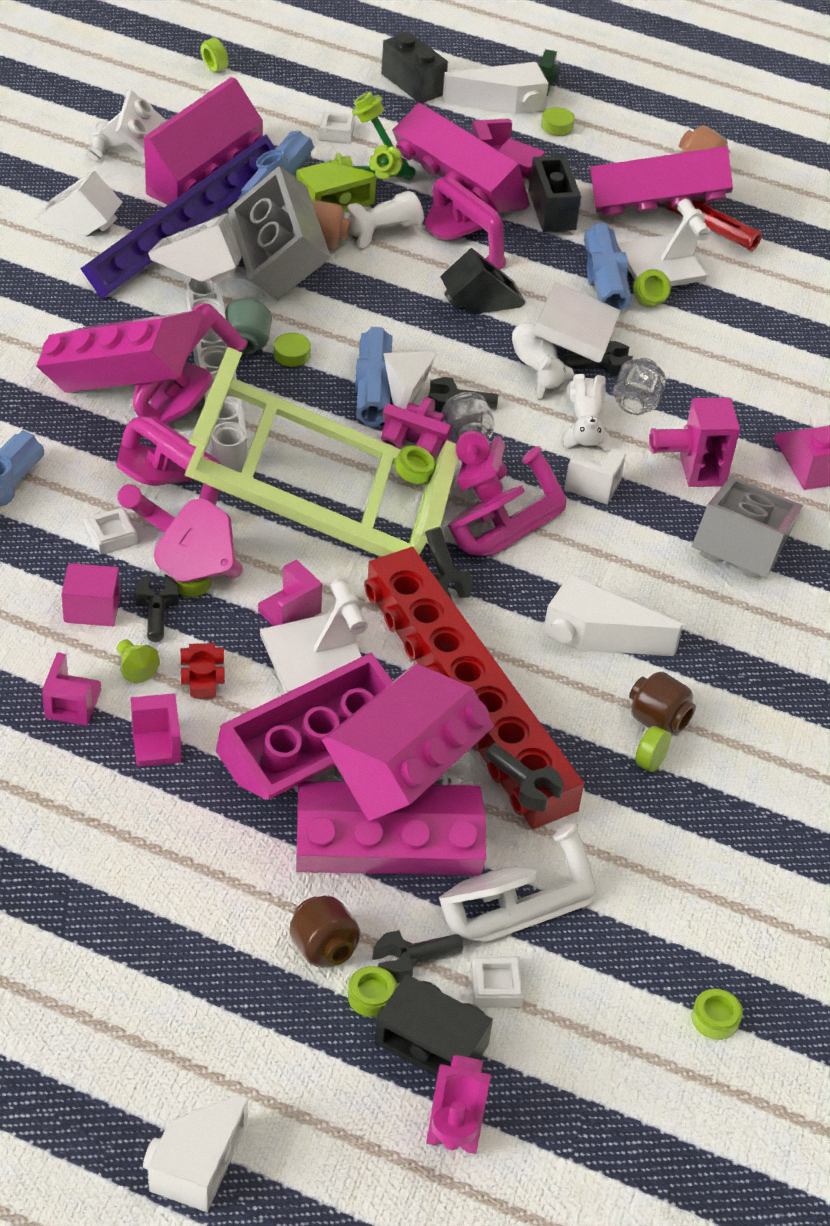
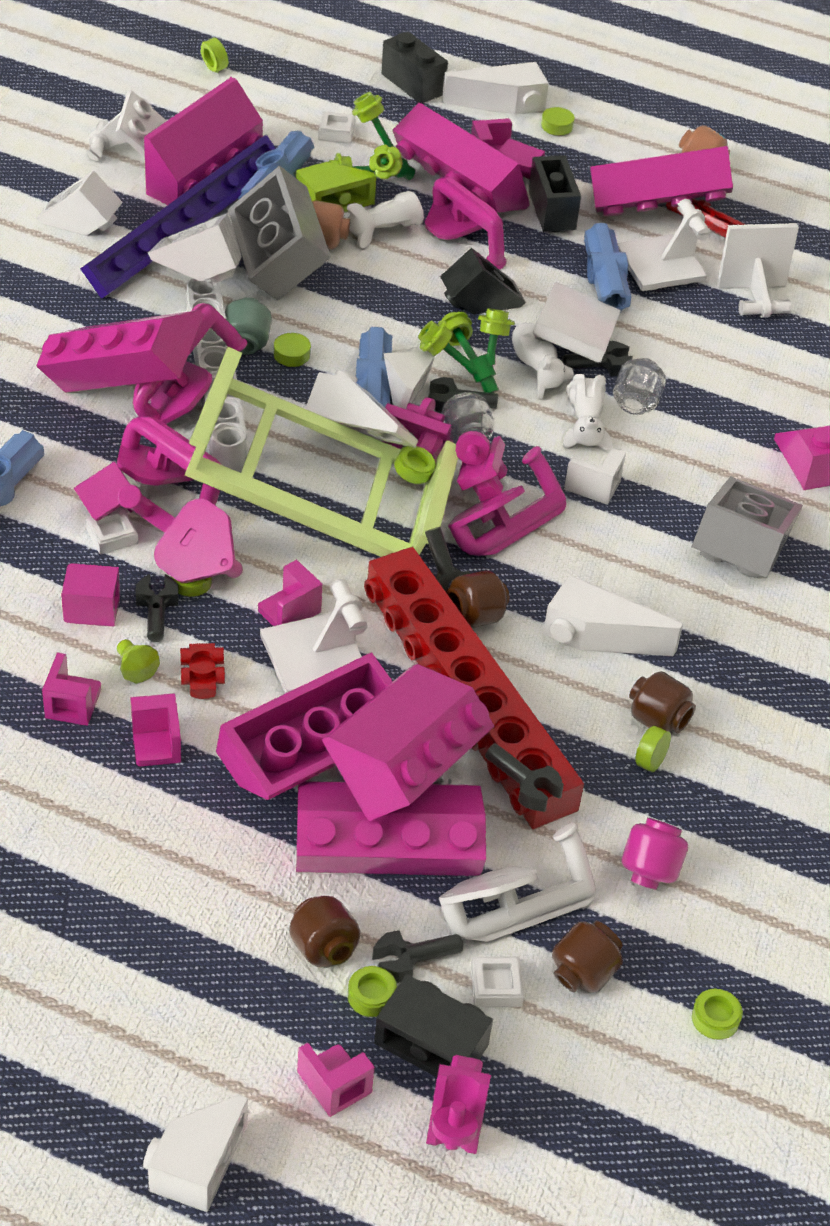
(101, 491): none -> dark pink panel
(335, 1077): none -> dark pink panel
(349, 404): none -> white slope
(456, 330): none -> plant
(479, 597): none -> reddish brown head
(550, 68): dark green plate -> none
(587, 957): none -> reddish brown head
(651, 287): lime tile -> none
(654, 853): none -> dark pink head
(704, 443): dark pink brick -> none
(758, 259): none -> white plate

